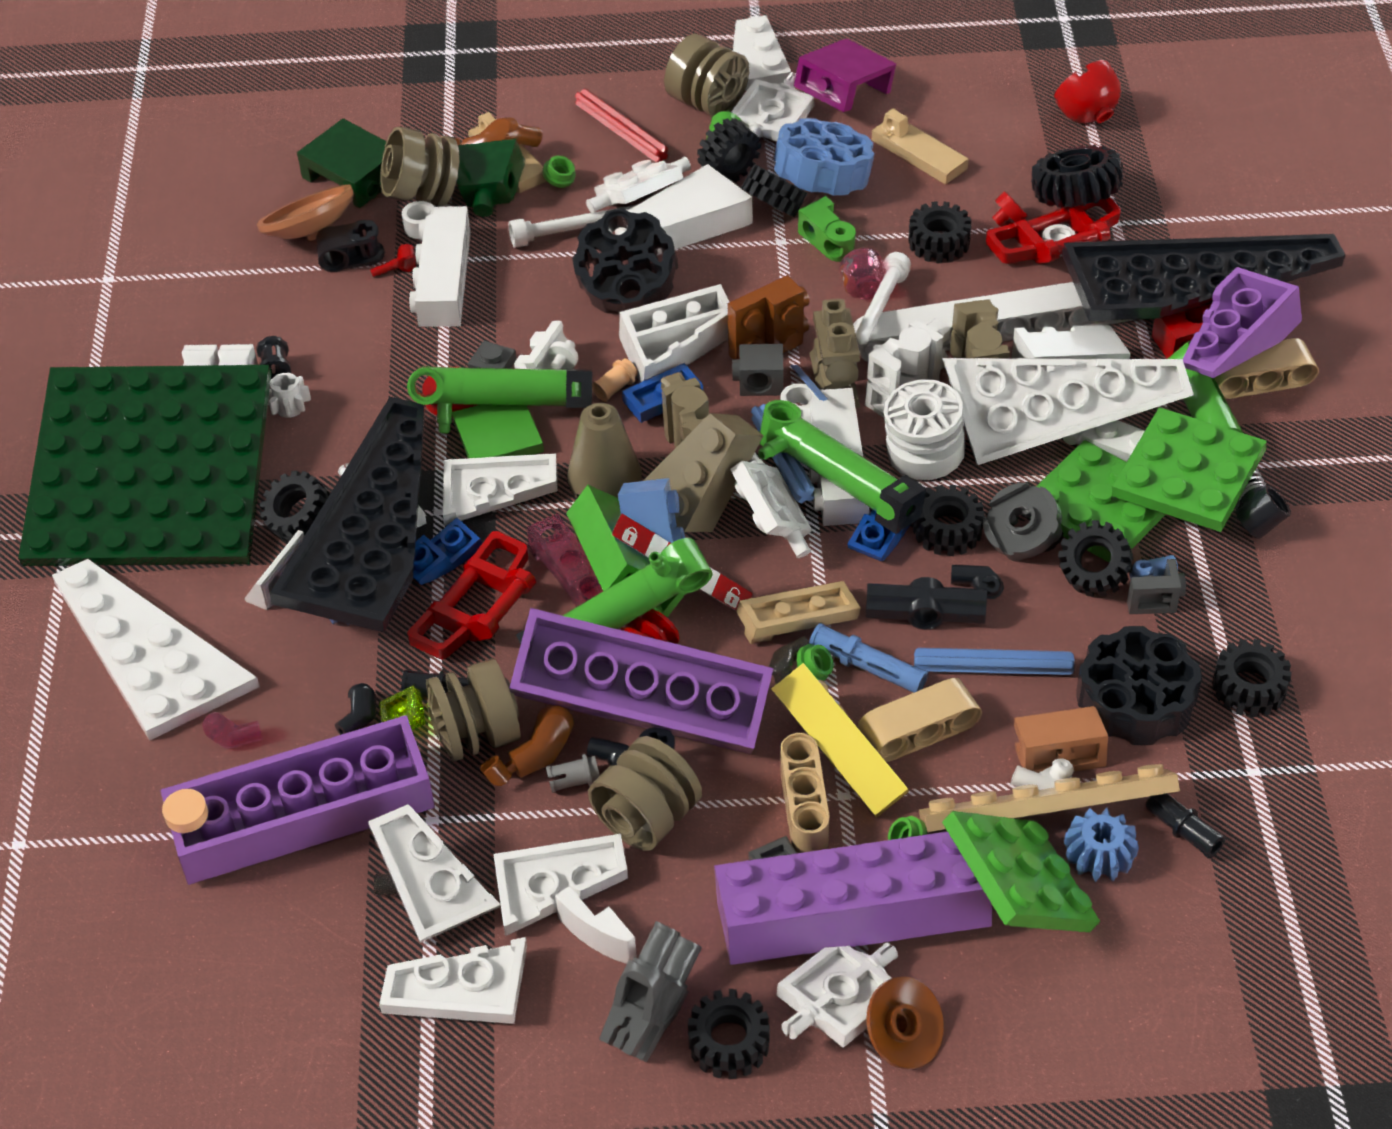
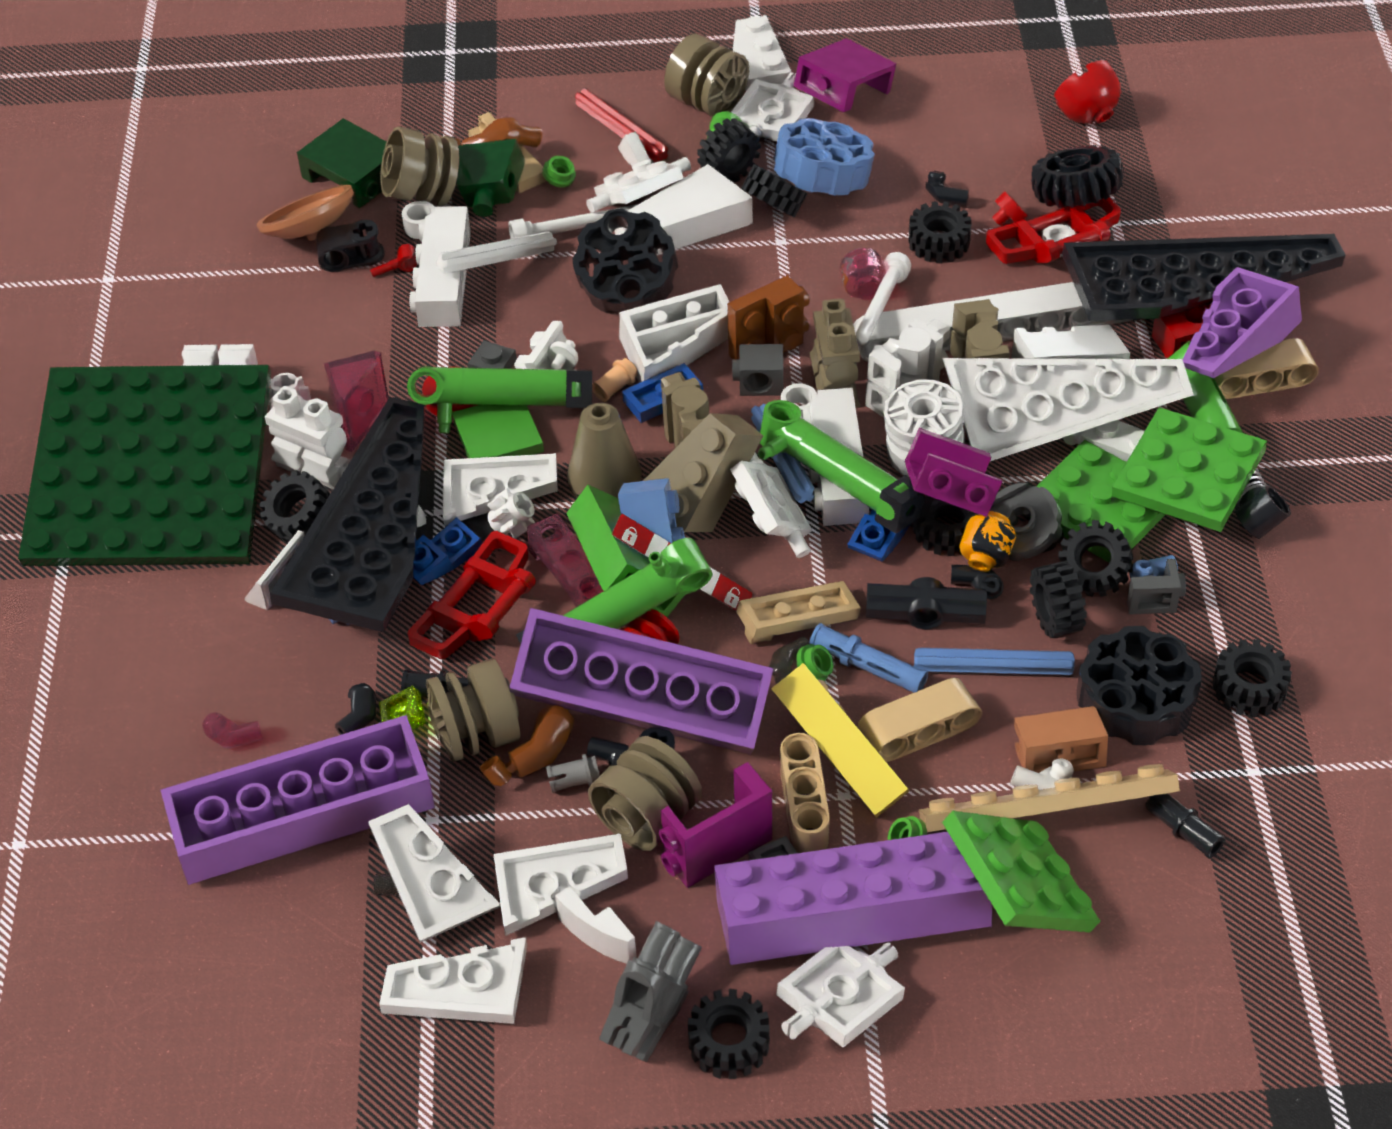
(152, 658): white wing -> none
(185, 810): light nougat tile -> none
(264, 351): black bush -> none
(306, 436): none -> white hips
(357, 393): none -> clear pink slope
(496, 252): none -> white axle
(511, 513): none -> white gear
(633, 149): none -> white tile
(722, 836): none -> magenta panel
(809, 382): medium blue piece -> none
(826, 230): bright green leg -> none
(918, 148): tan hinge -> none
(918, 1020): dark orange dish -> none
(941, 192): none -> black arm
(951, 472): none -> magenta panel
(987, 541): none -> light orange head
(1058, 599): none -> black tyre
(1101, 844): medium blue gear -> none

